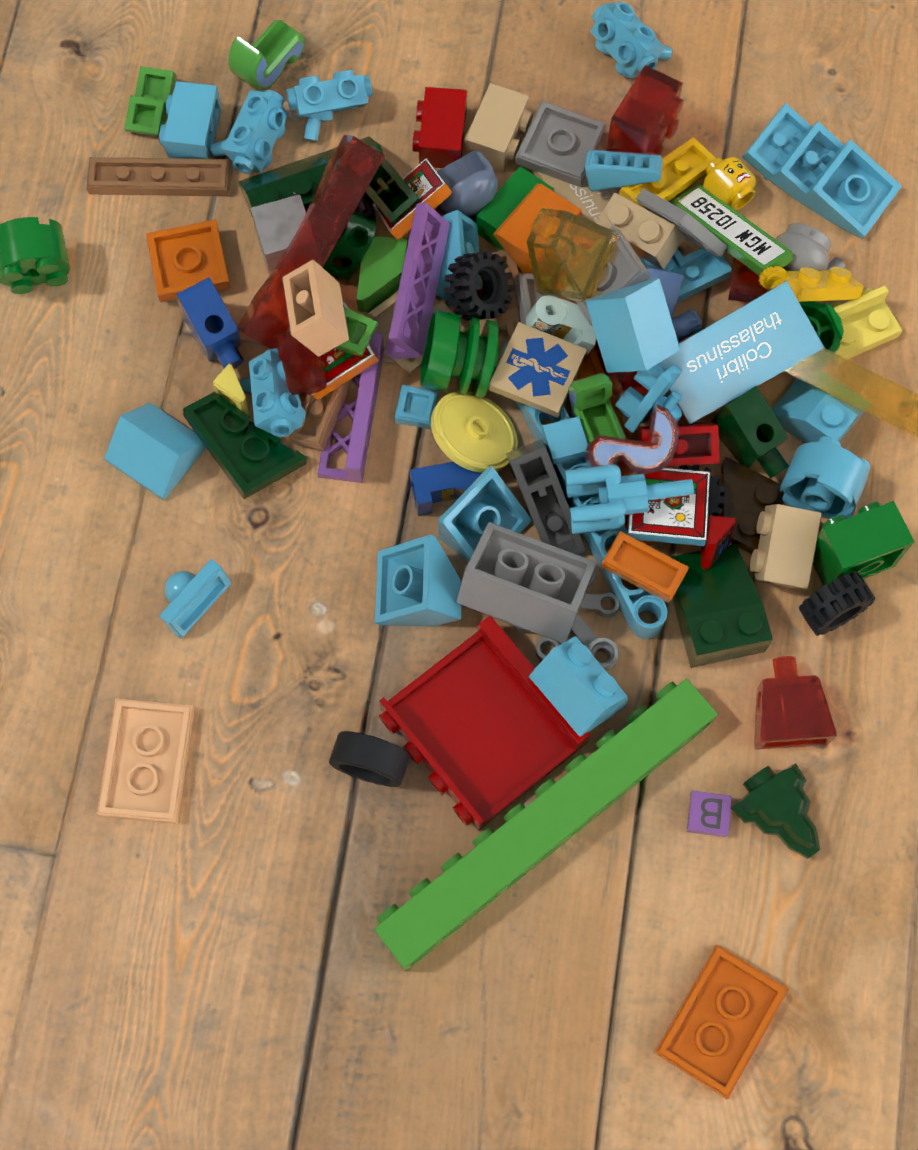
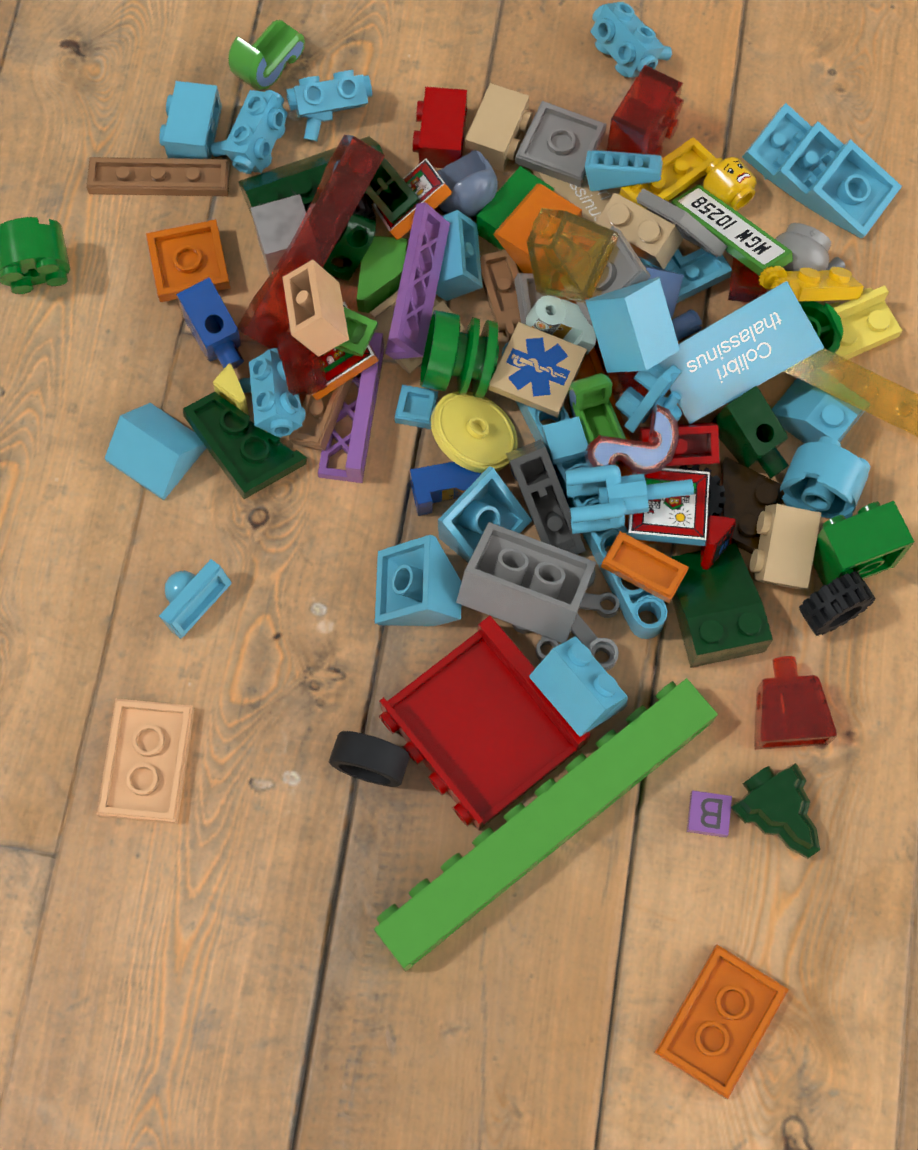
(148, 106): bright green slope -> none
(494, 285): black tyre -> none

